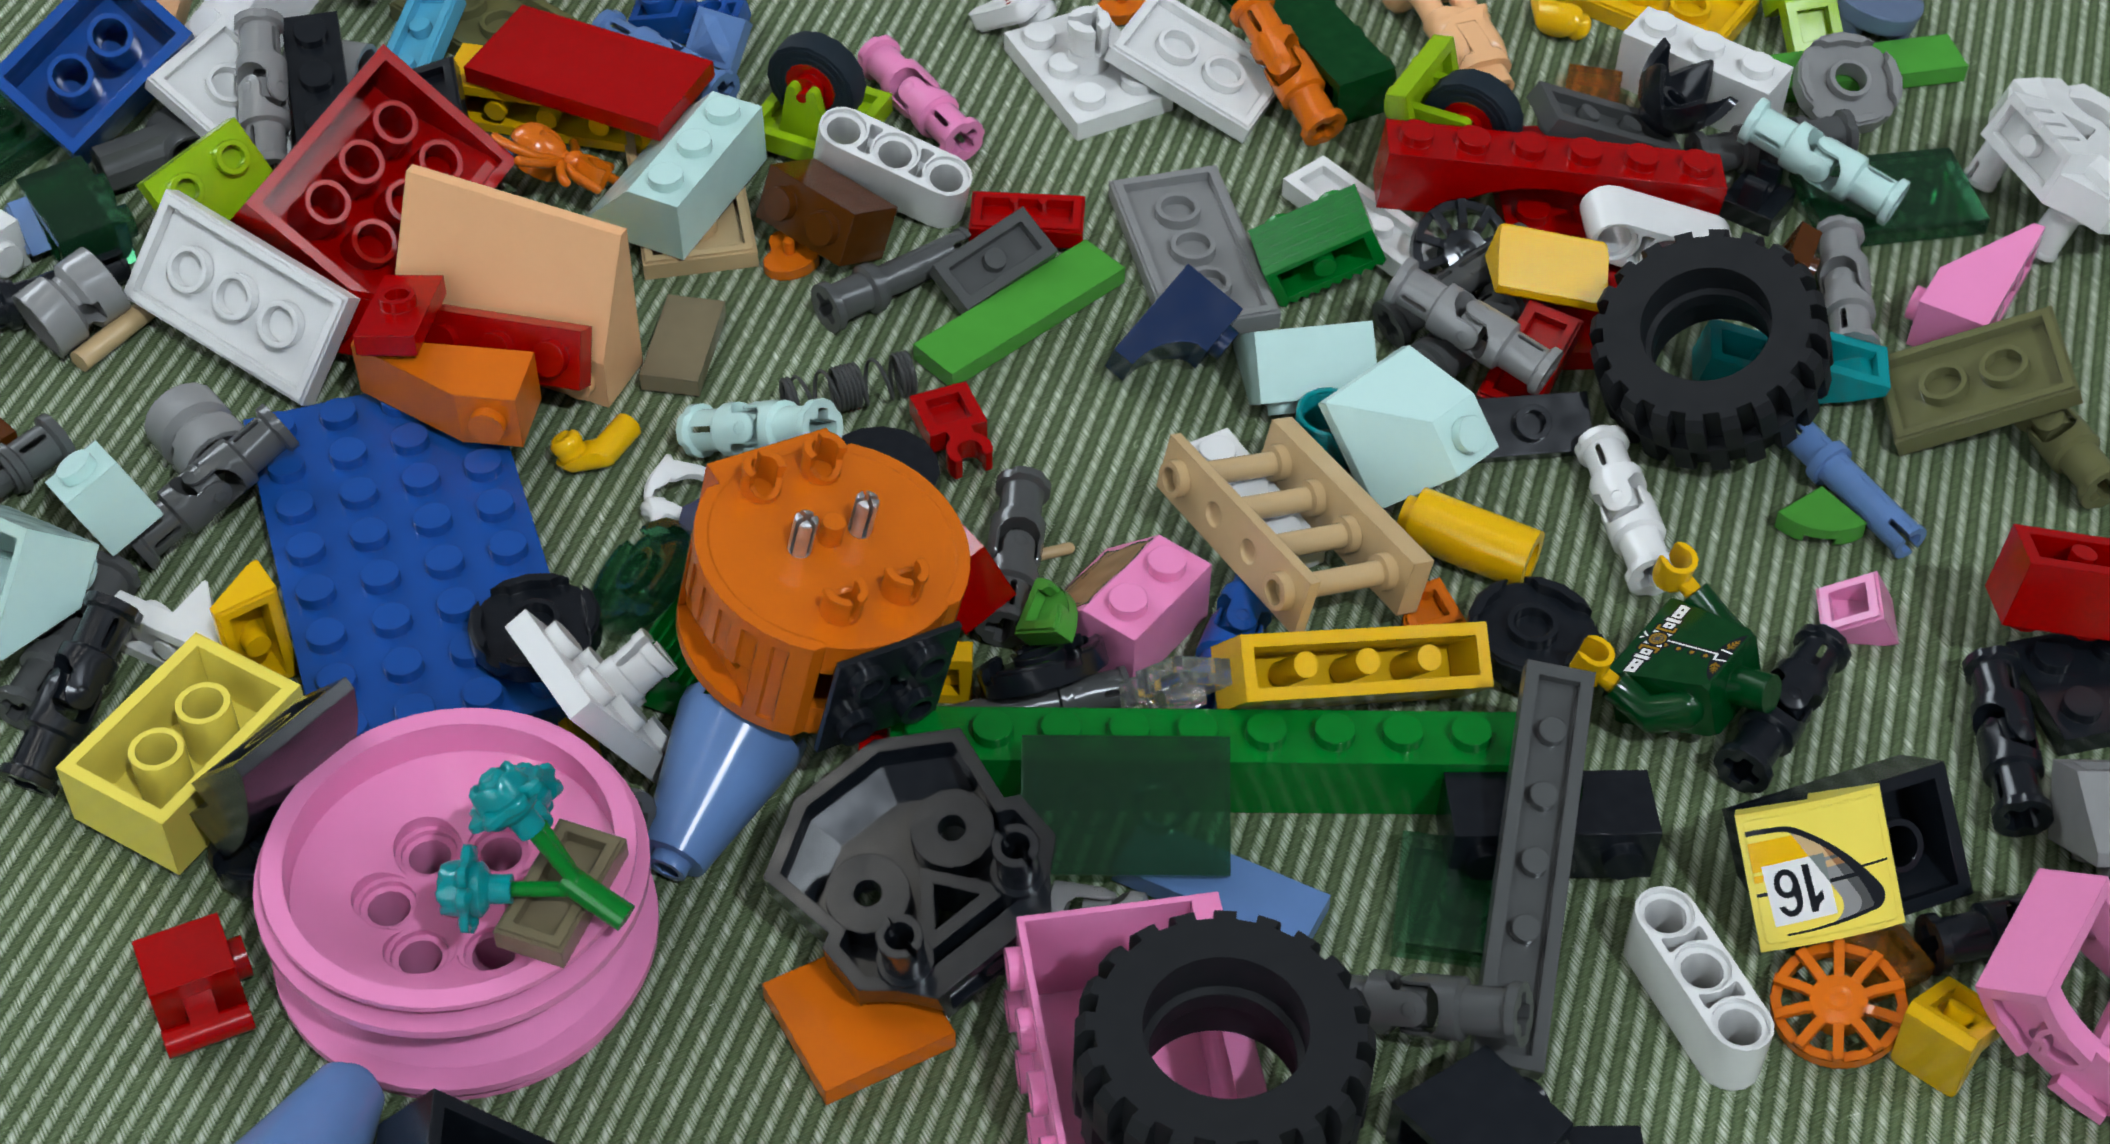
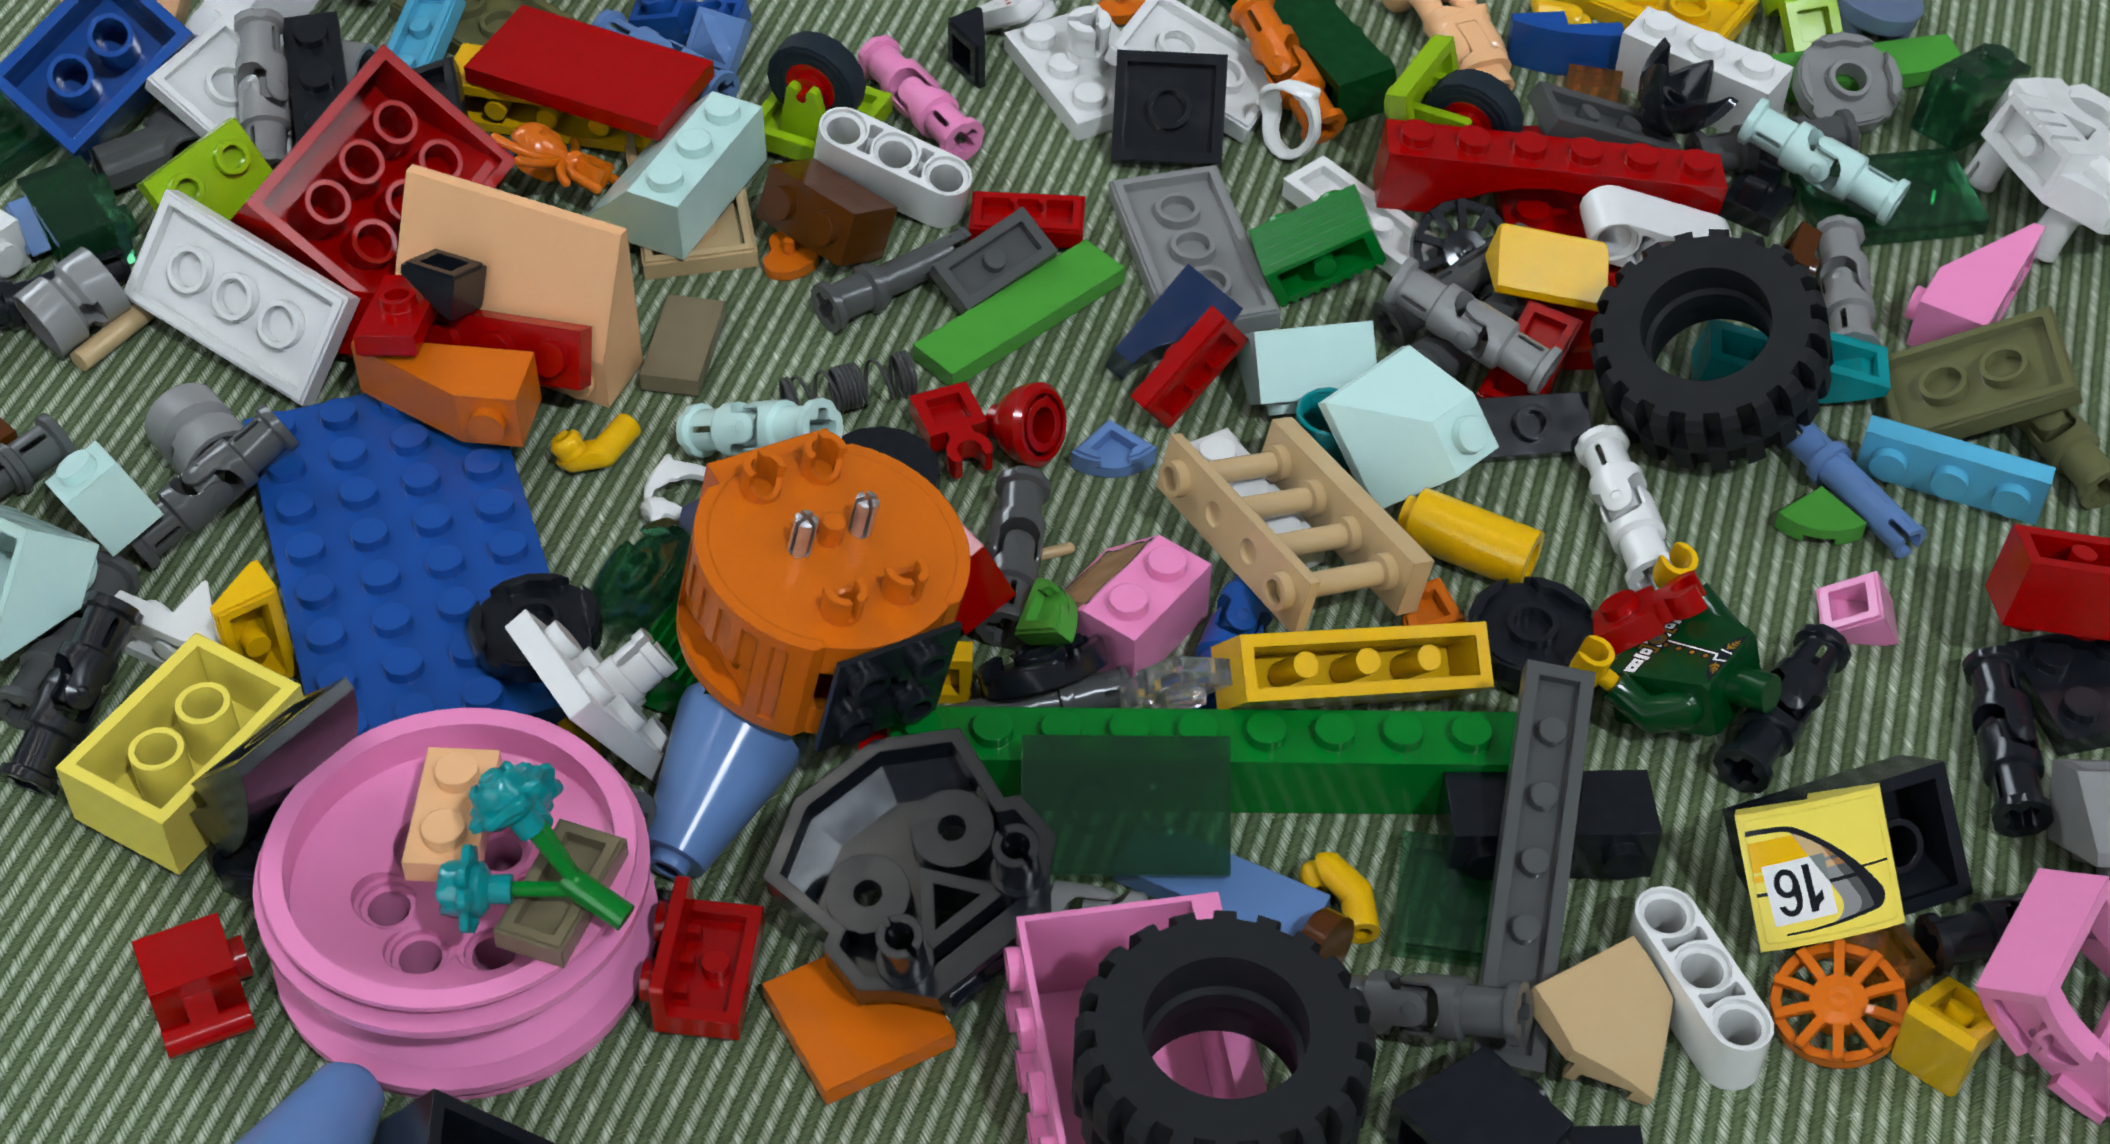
(443, 810): none -> light nougat plate
(447, 281): none -> black slope
(701, 964): none -> red bracket
(967, 45): none -> black slope
(1029, 423): none -> red brick
(1113, 453): none -> medium blue tile
(1169, 108): none -> black plate
(1189, 367): none -> red plate
(1271, 110): none -> white piece
(1332, 931): none -> reddish brown tile
(1352, 889): none -> yellow arm
(1549, 43): none -> blue slope
(1609, 1018): none -> tan slope
(1639, 616): none -> red plate
(1955, 469): none -> medium azure plate
(1963, 93): none -> clear green brick

